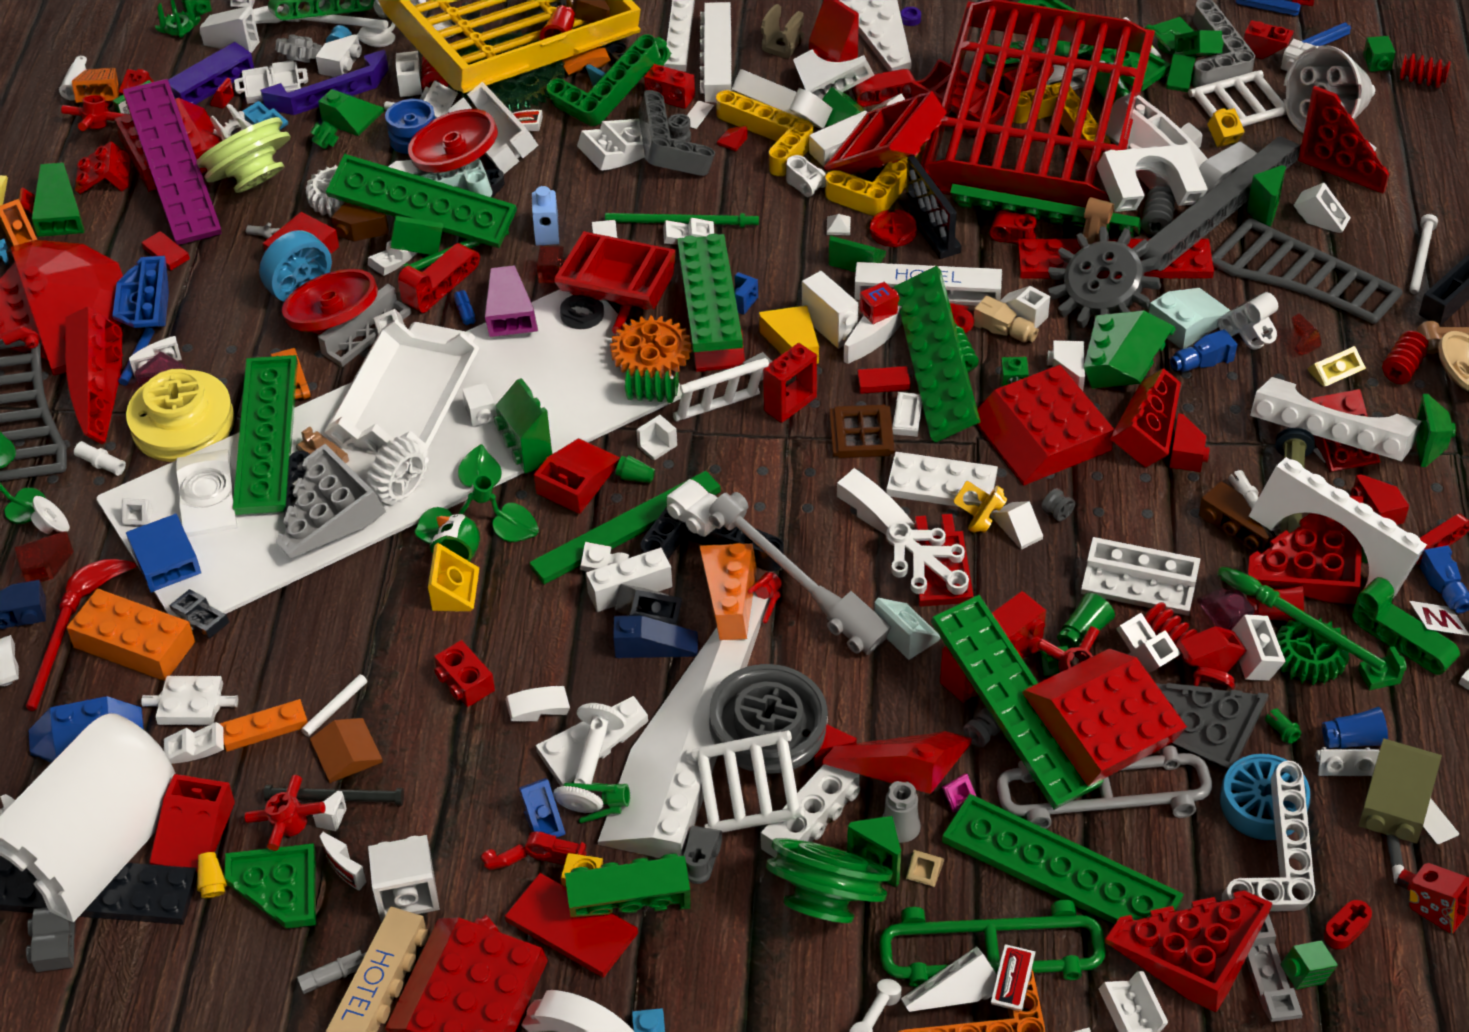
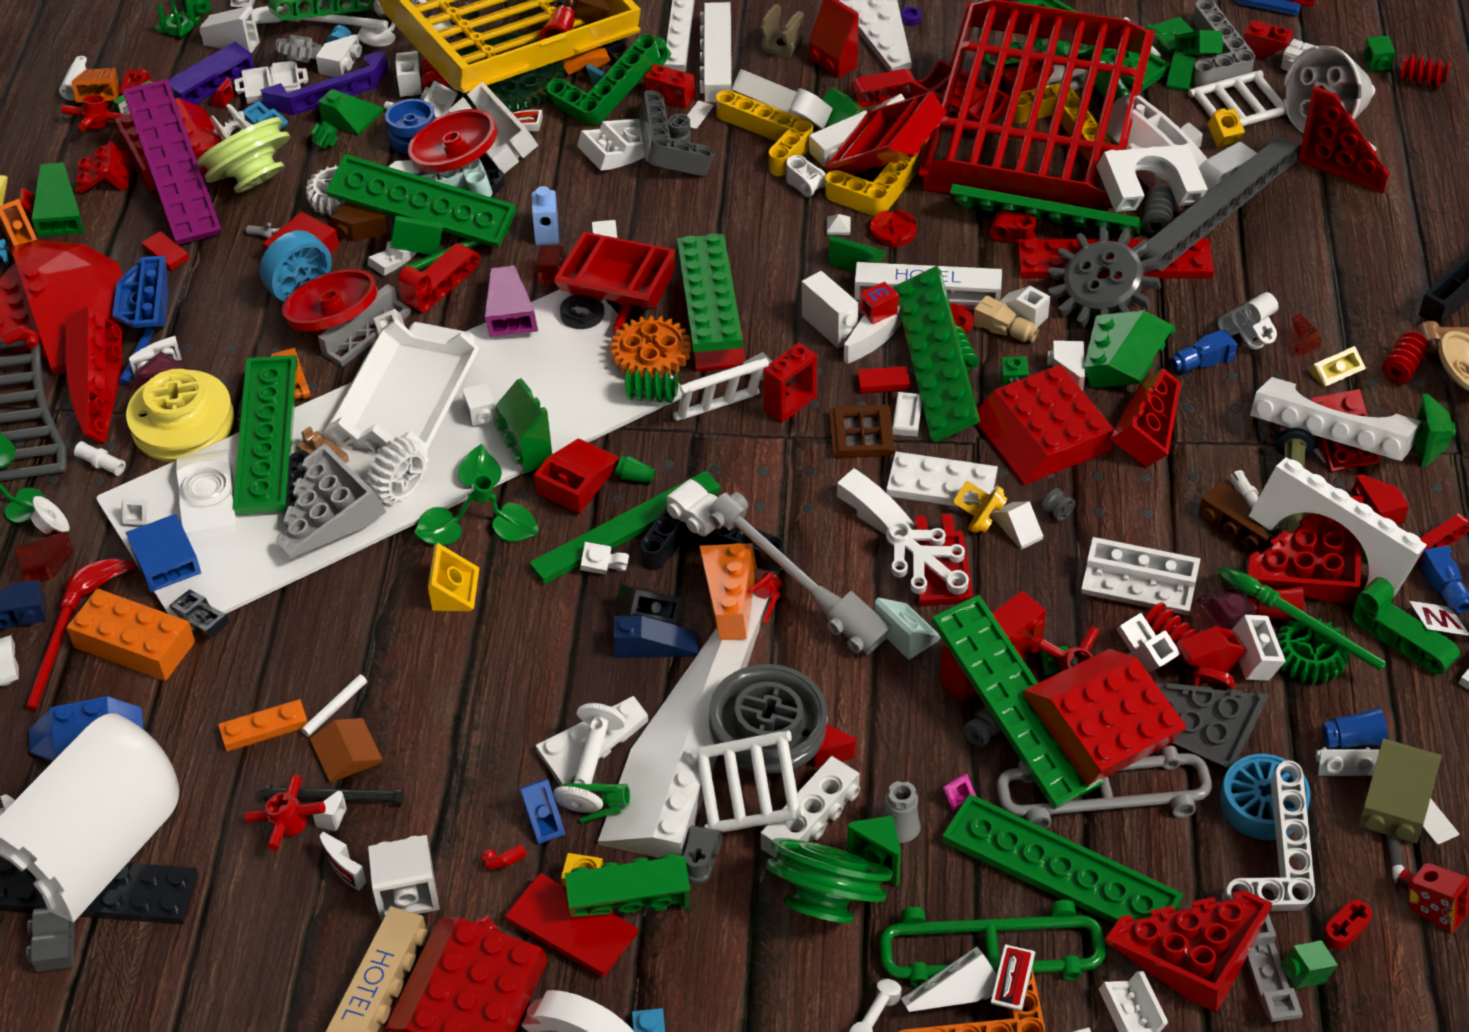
(189, 700): white plate -> none
(190, 746): white slope -> none
(191, 820): red slope -> none
(210, 876): yellow cone -> none
(277, 882): green plate -> none
(331, 972): light grey piece -> none
(458, 535): green piece -> none
(464, 306): blue piece -> none
(464, 673): red brick -> none
(530, 703): white slope -> none
(549, 848): red piece -> none
(645, 570): white brick -> none
(656, 437): white panel -> none
(695, 228): white slope -> none
(733, 138): red slope -> none
(741, 220): green bar -> none
(745, 292): blue bracket -> none
(788, 327): yellow slope -> none
(820, 74): white arch -> none
(911, 759): red slope -> none
(924, 868): tan slope -> none
(931, 210): black fence -> none
(1091, 611): green plant -> none
(1097, 215): medium nougat piece -> none
(1188, 446): red slope -> none
(1191, 312): light aqua slope -> none
(1266, 194): green slope -> none
(1288, 730): green pin -> none
(1309, 289): dark grey bar -> none
(1322, 209): white slope -> none
(1329, 35): blue axle -> none
(1390, 675): green bracket -> none
(1428, 223): white bar -> none

